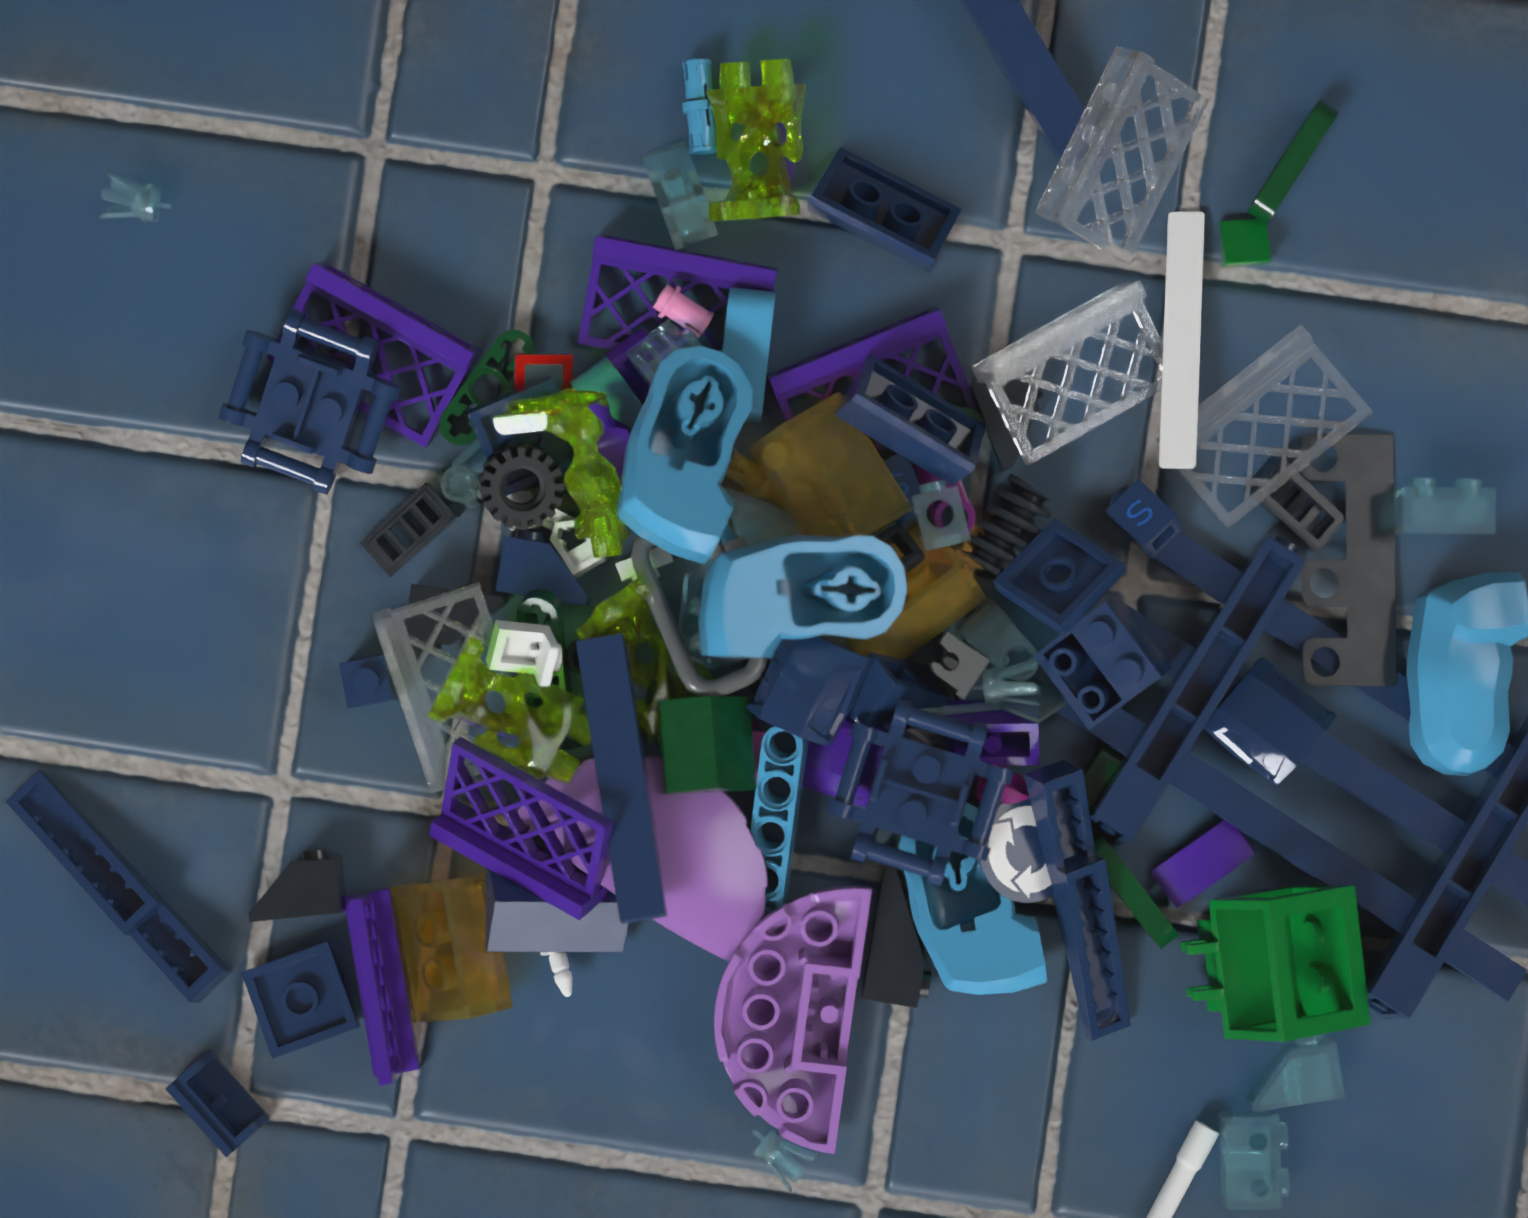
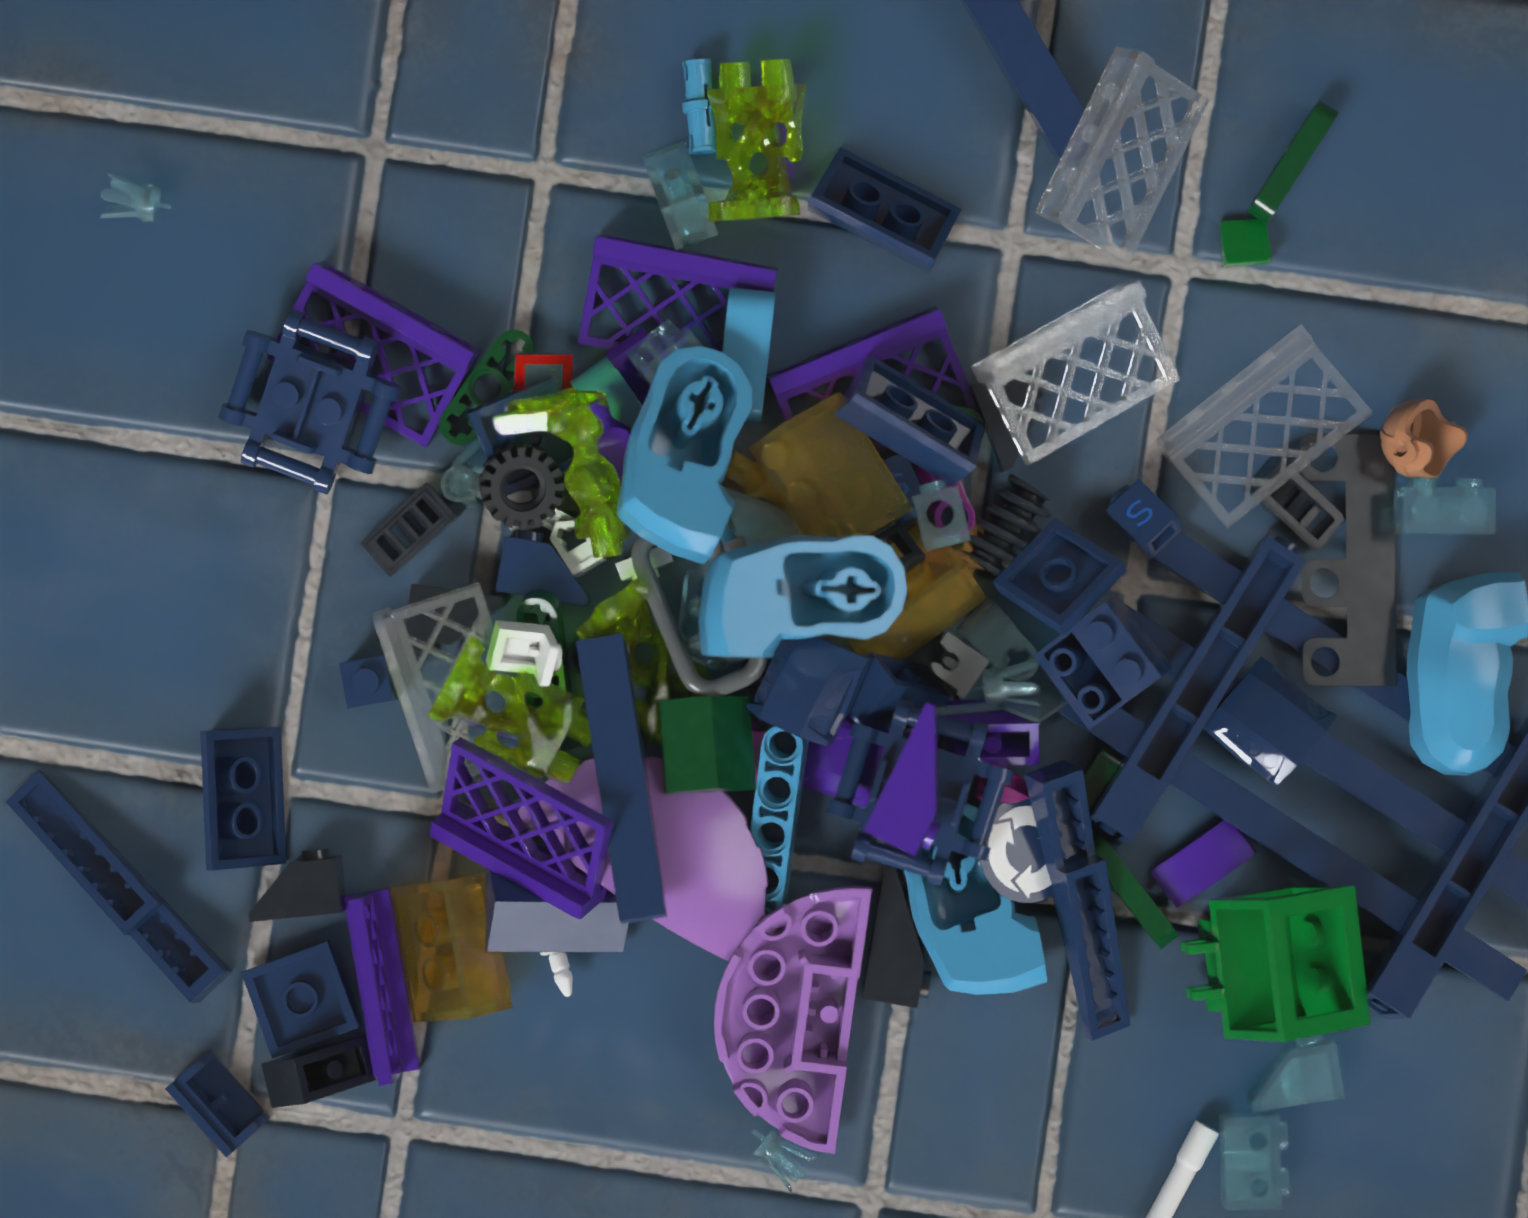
(243, 797): none -> dark blue slope
(318, 1072): none -> black slope
(682, 310): bright pink pin -> none
(911, 794): none -> dark purple slope
(1181, 340): white sticker -> none
(1420, 439): none -> nougat cap

